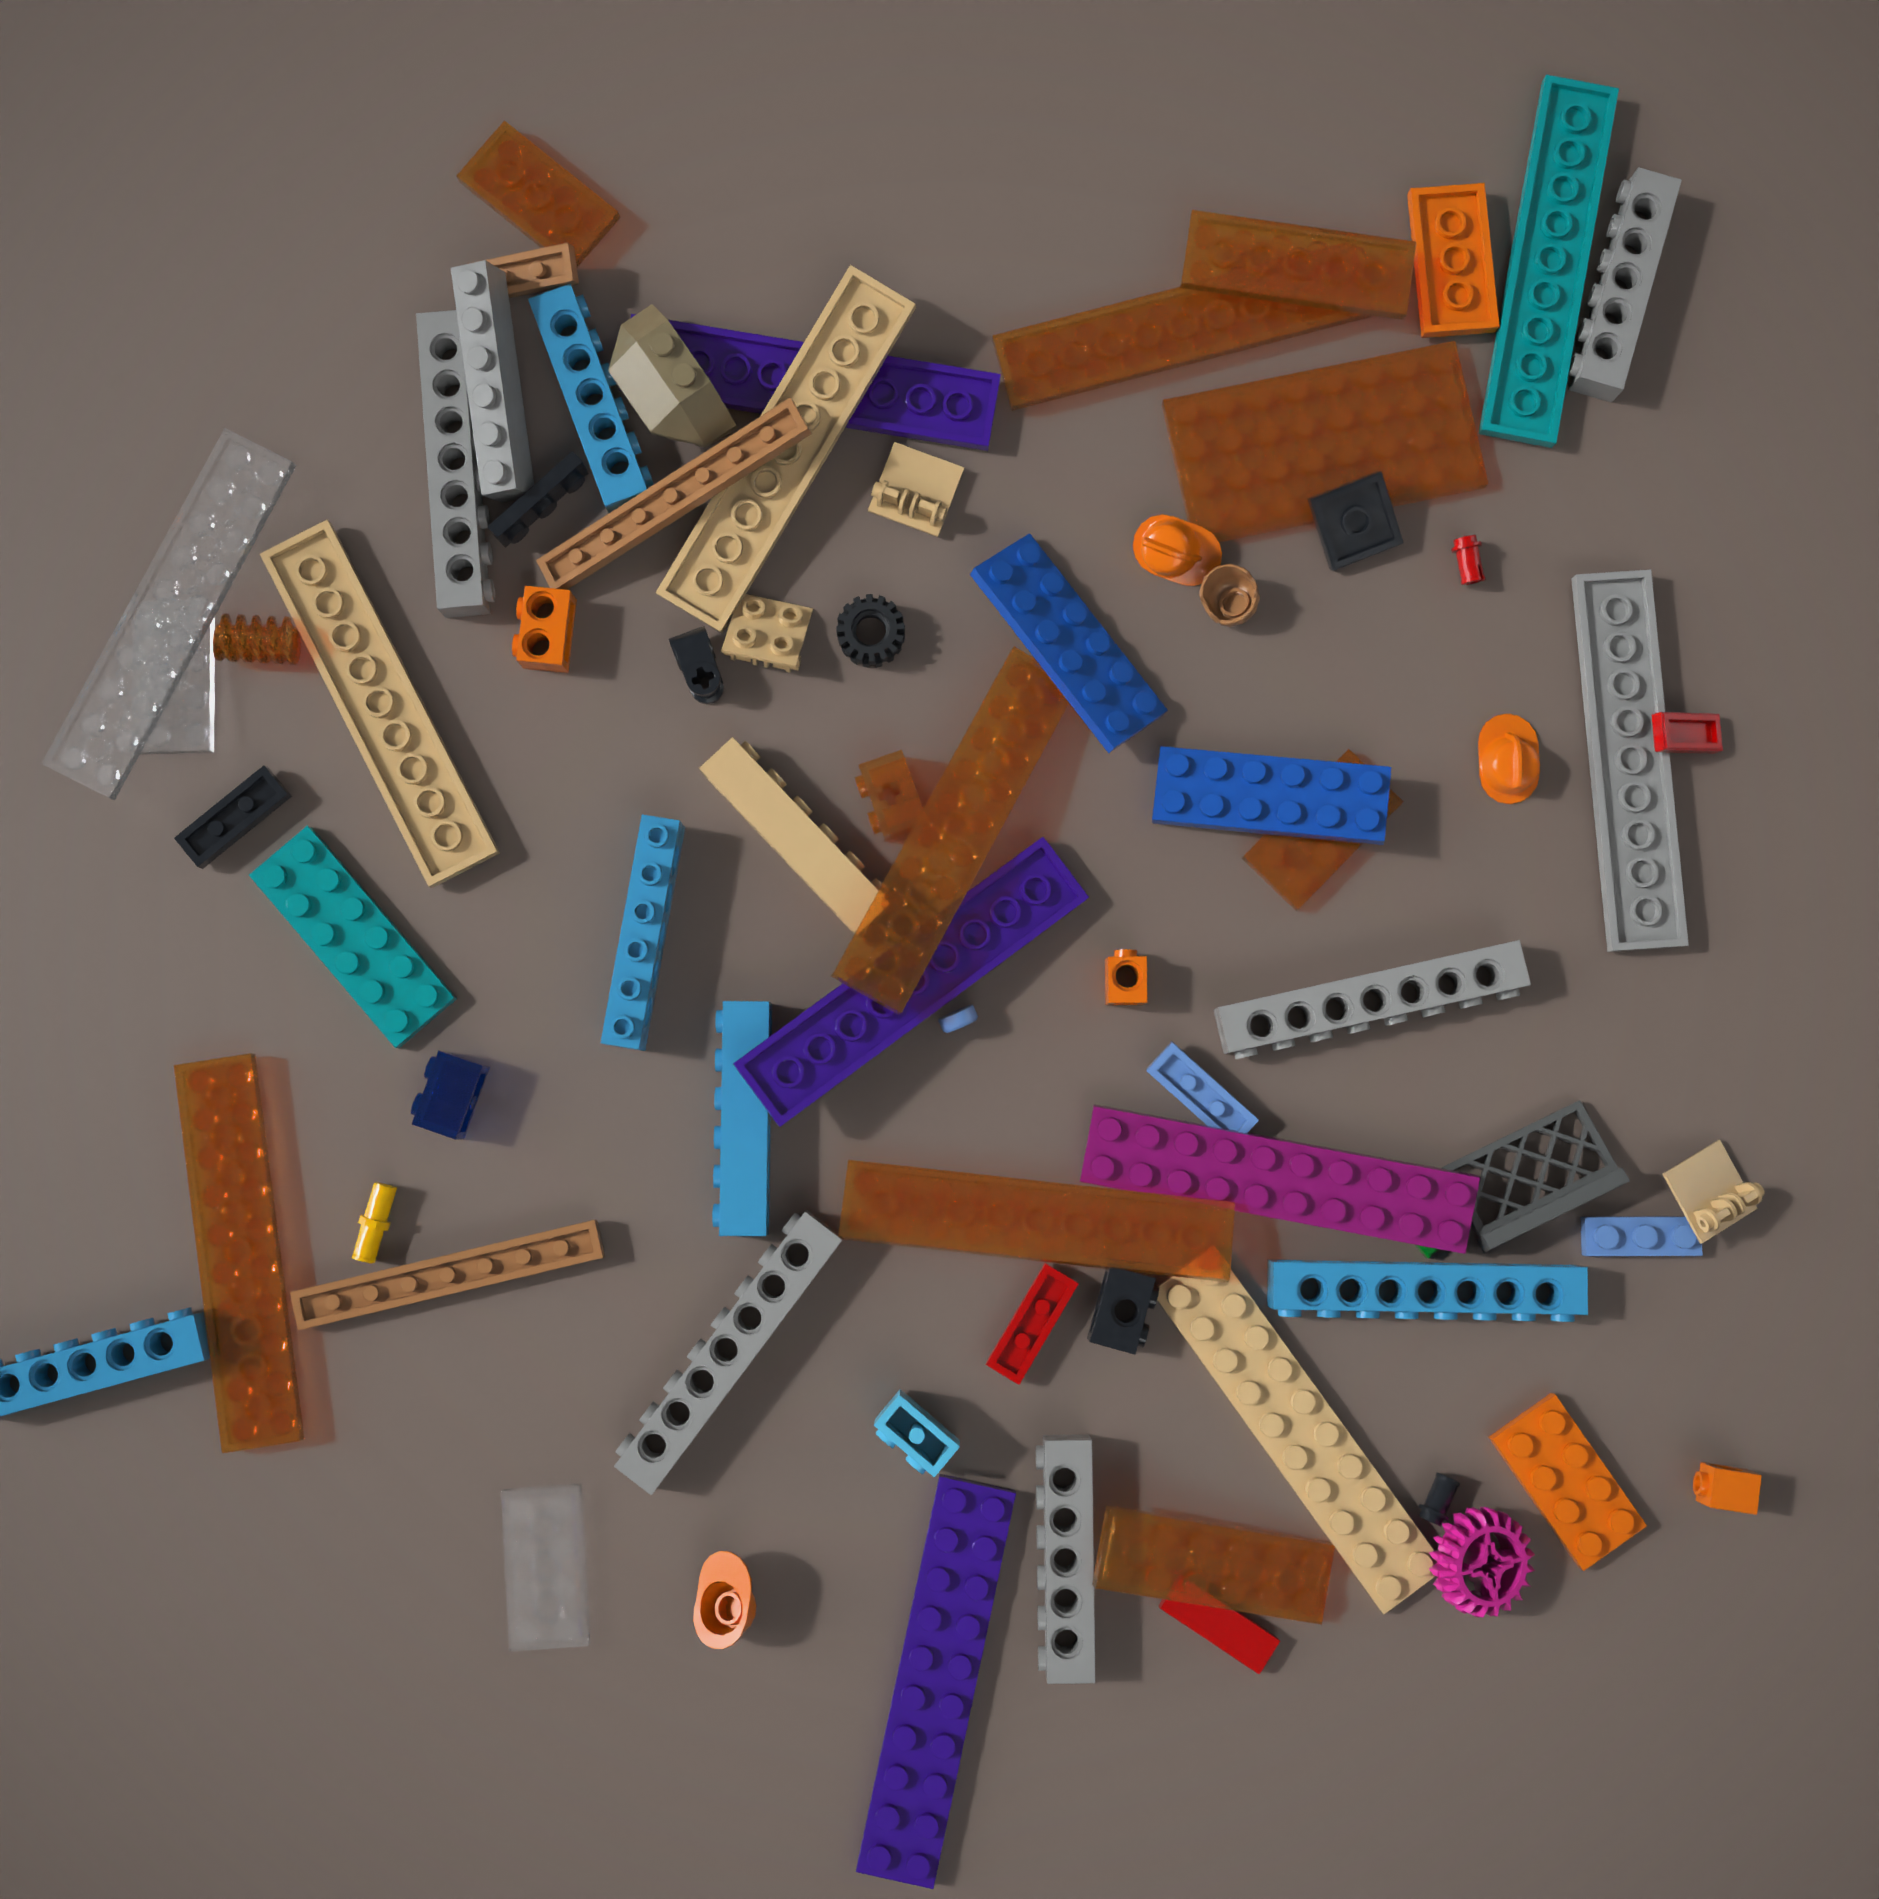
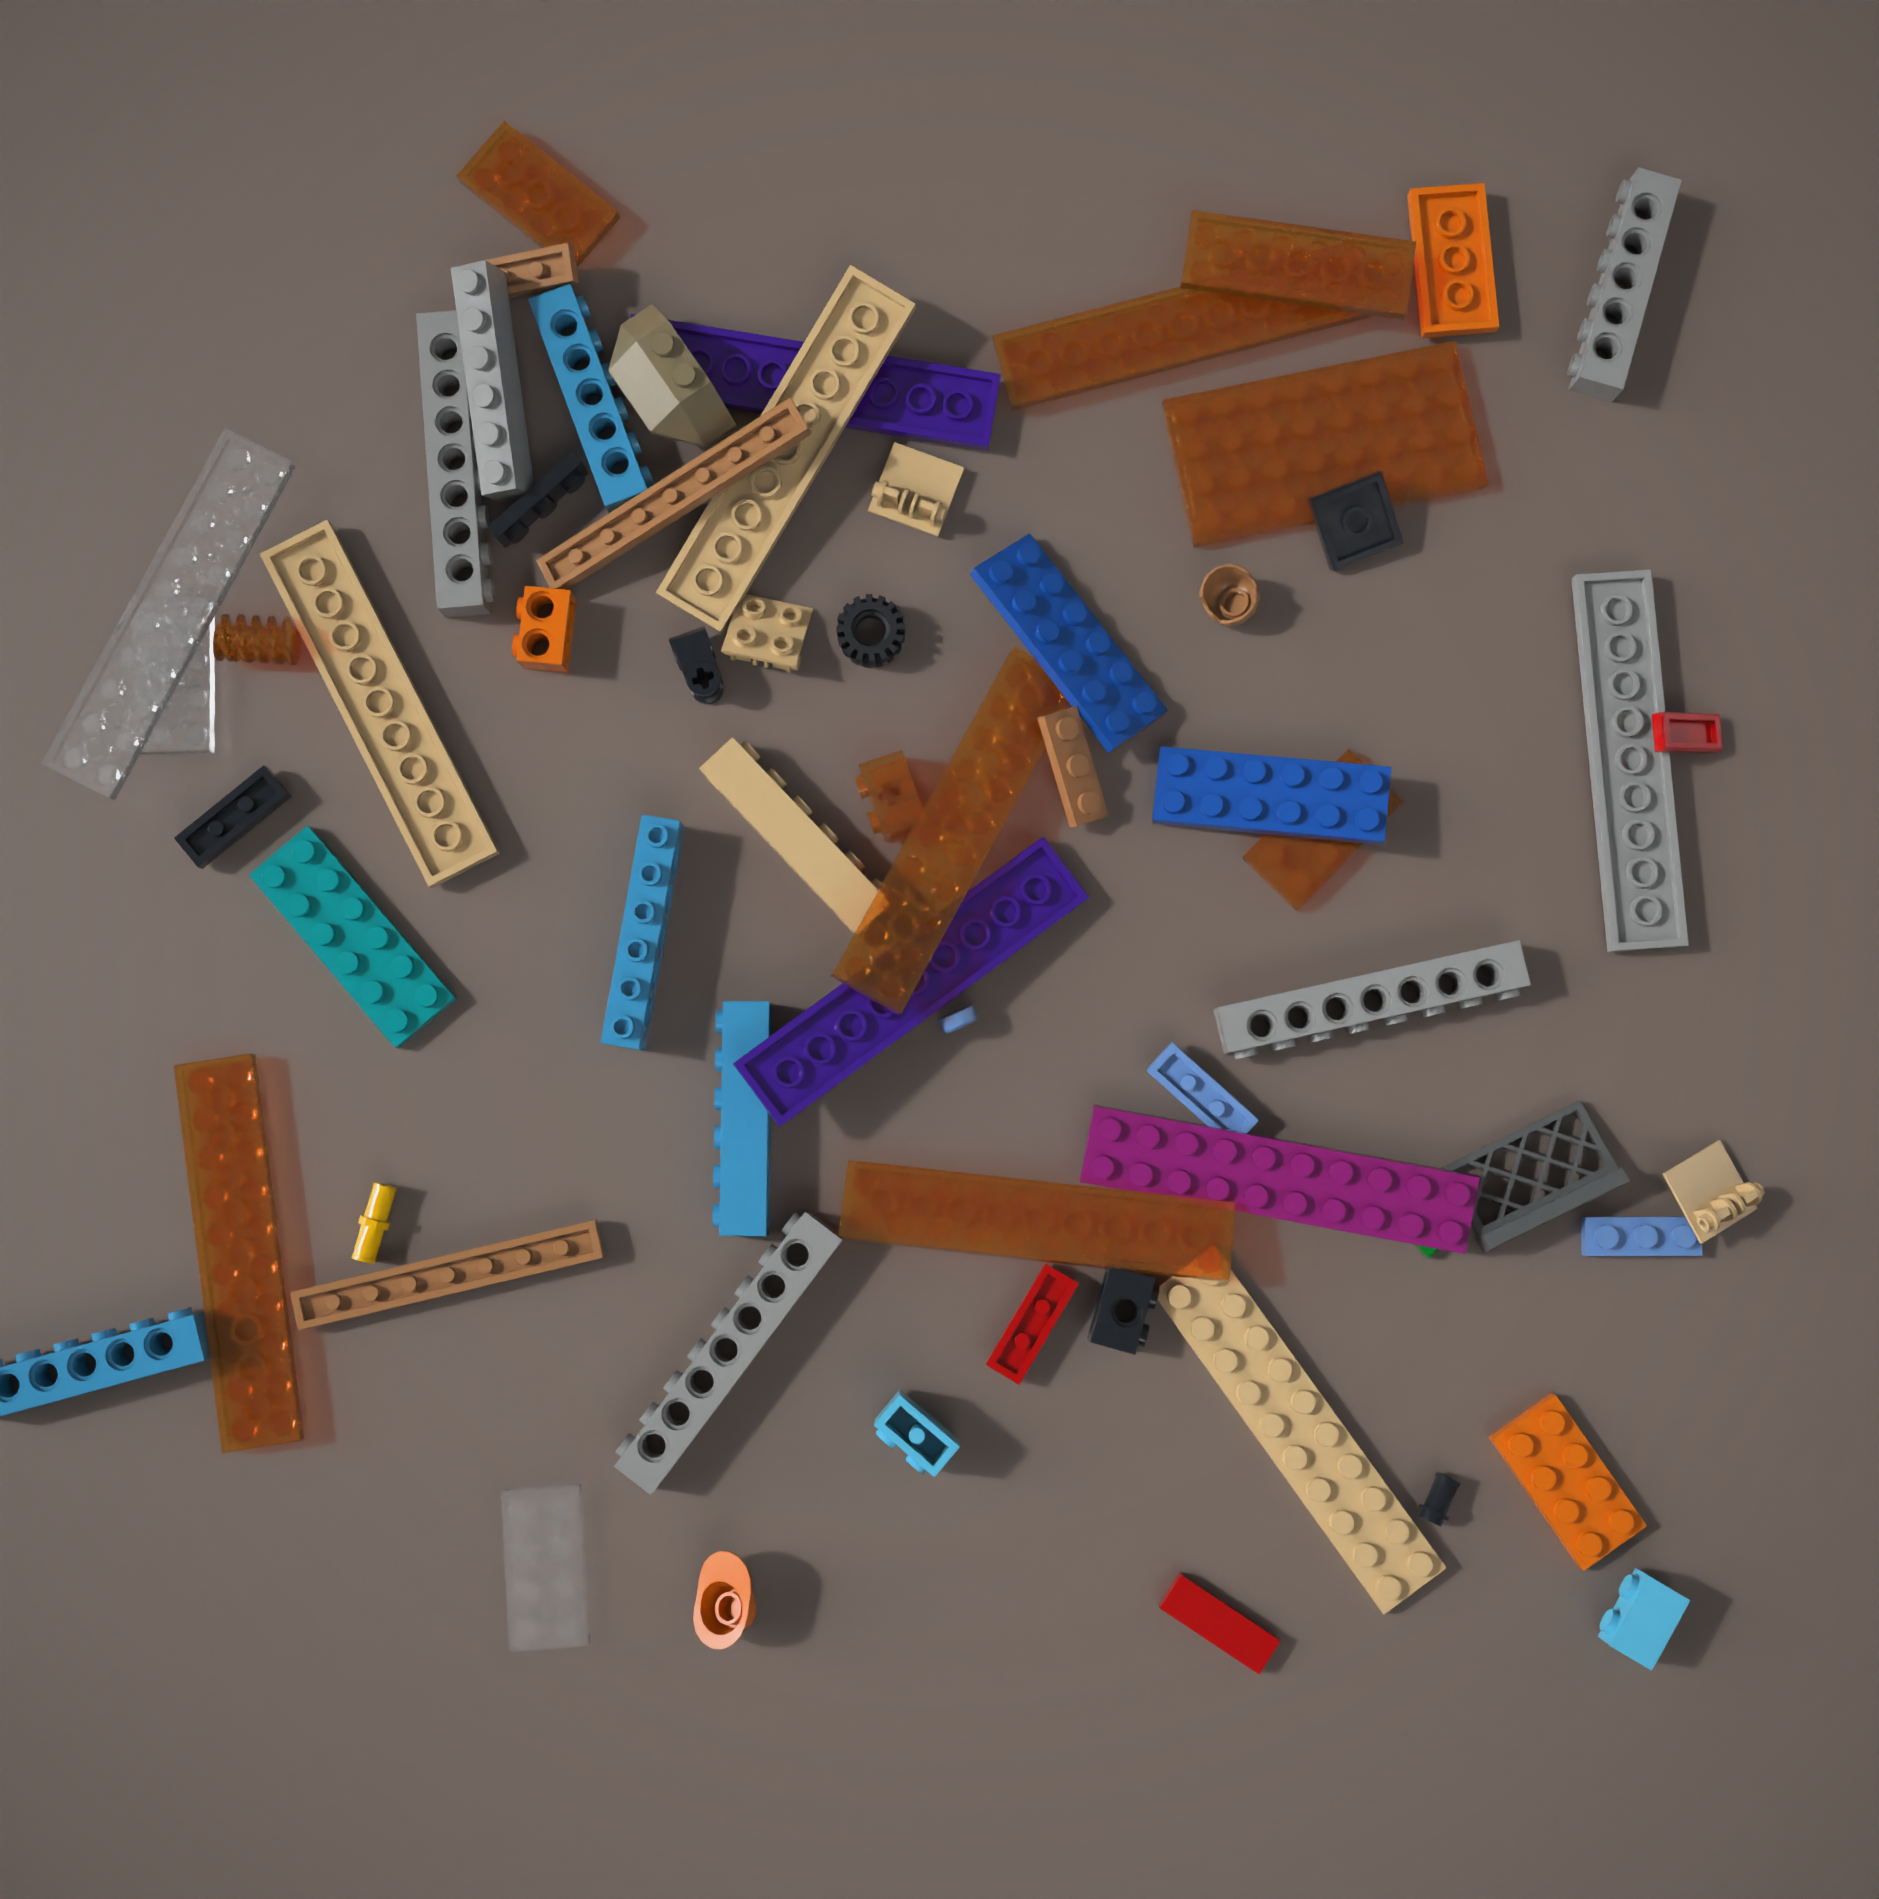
(449, 1095): clear blue brick -> none
(936, 1681): dark purple plate -> none
(1073, 766): none -> medium nougat plate
(1077, 1661): light grey brick -> none
(1119, 995): orange brick -> none
(1176, 549): orange piece -> none
(1213, 1565): clear orange plate -> none
(1469, 559): red pin -> none
(1469, 1551): dark pink gear -> none
(1508, 758): orange piece -> none
(1548, 261): teal plate -> none
(1566, 1283): dark azure brick -> none
(1642, 1618): none -> medium azure brick
(1727, 1488): orange brick -> none

